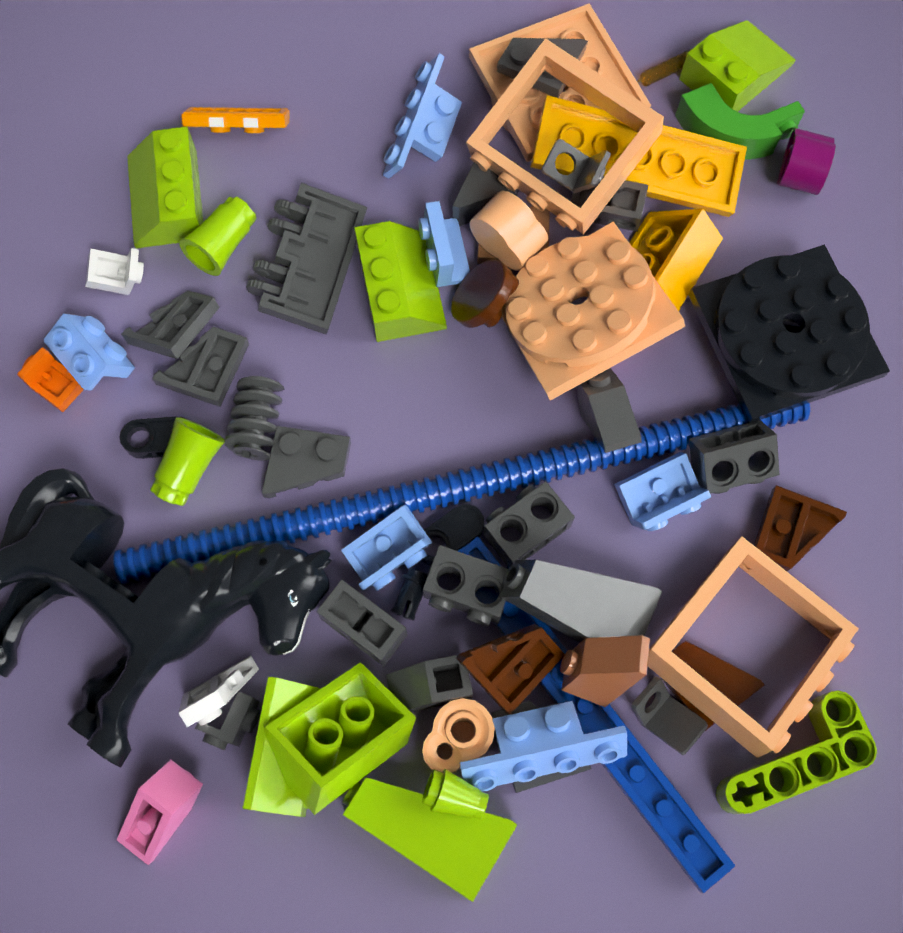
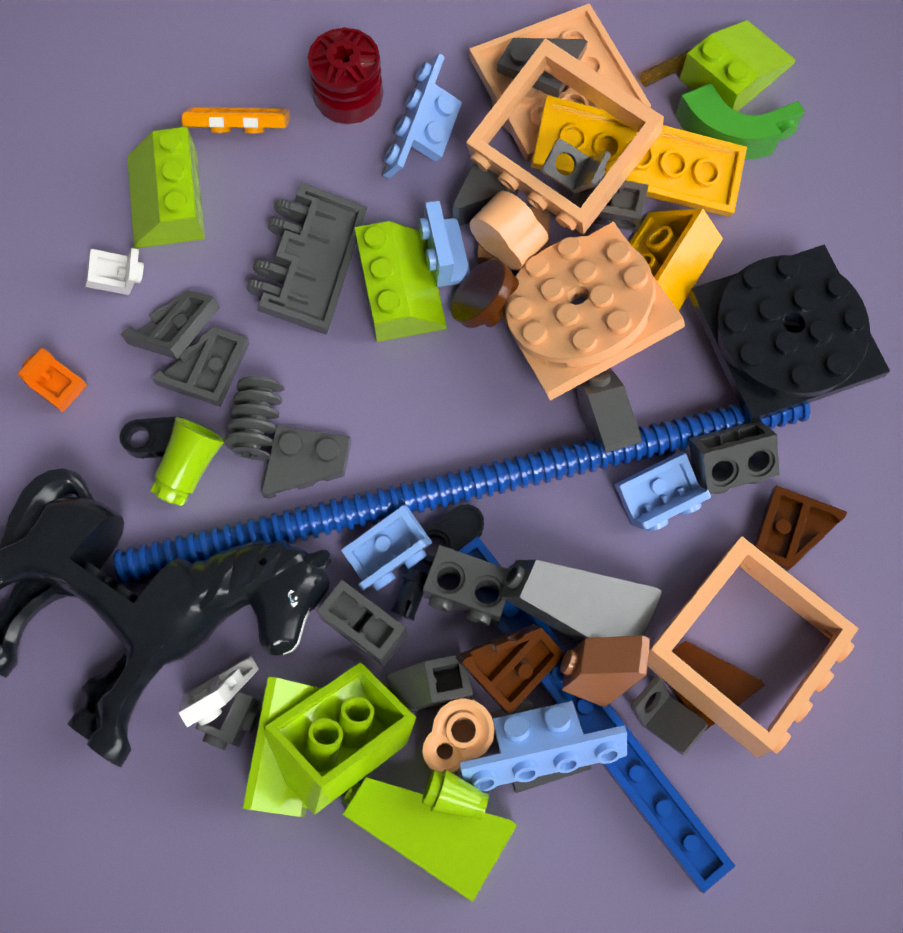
(87, 350): light blue bracket -> none
(158, 811): bright pink slope -> none
(218, 236): lime plant -> none
(346, 75): none -> dark red wheel
(534, 532): dark grey brick -> none
(794, 766): lime beam -> none
(806, 161): magenta piece -> none

